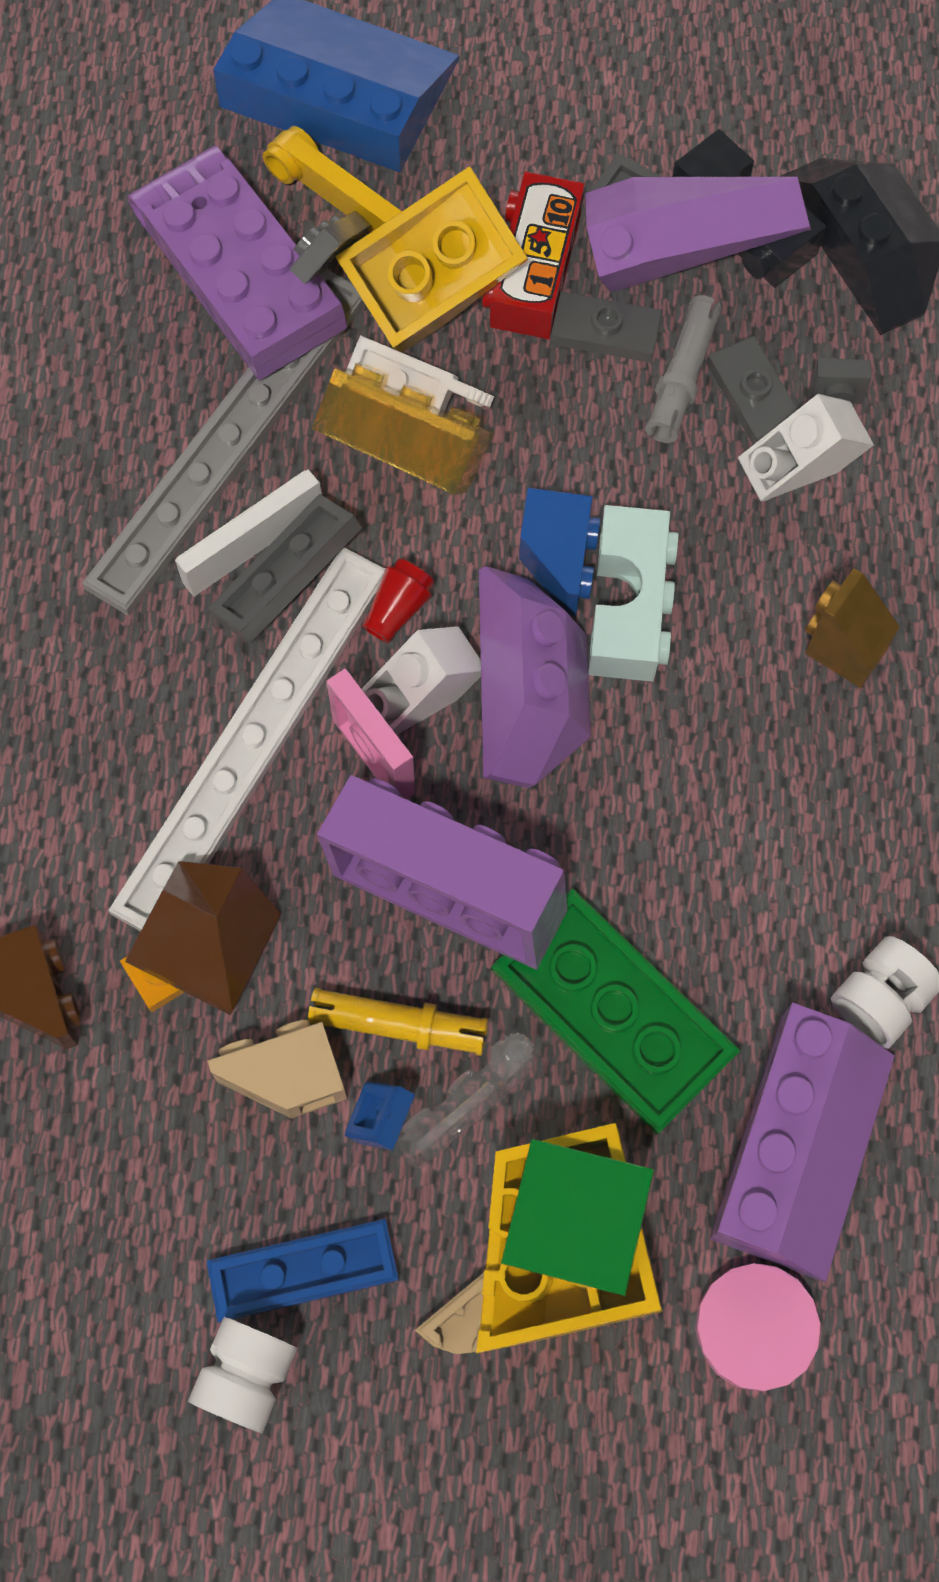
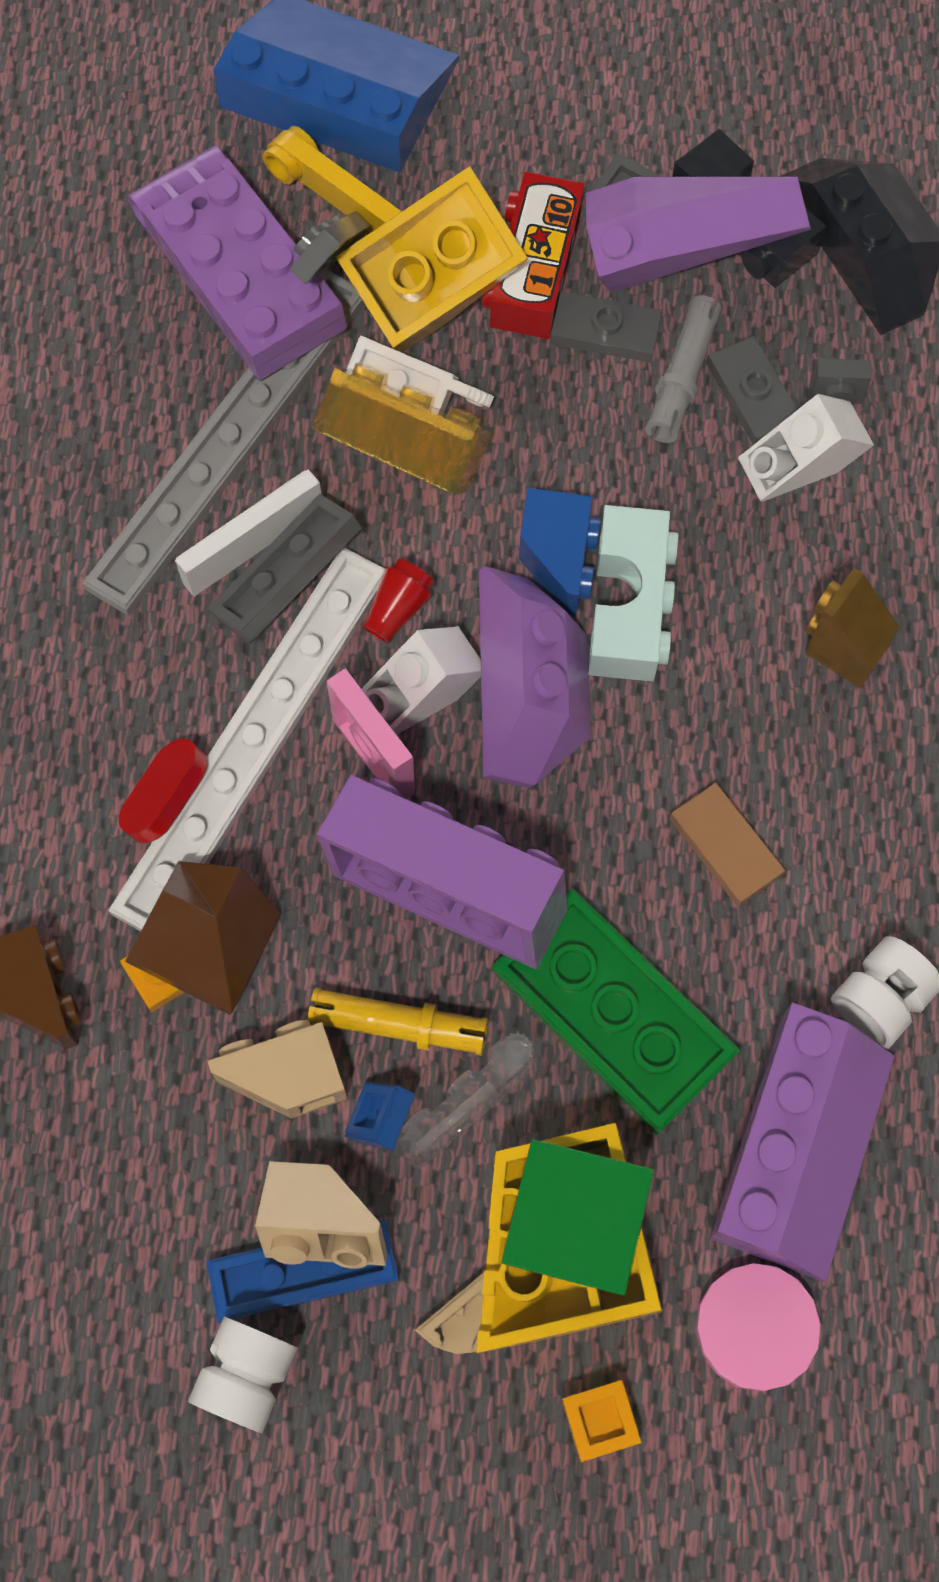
(163, 791): none -> red tile
(316, 1217): none -> tan slope
(601, 1421): none -> light orange plate
(726, 844): none -> medium nougat tile

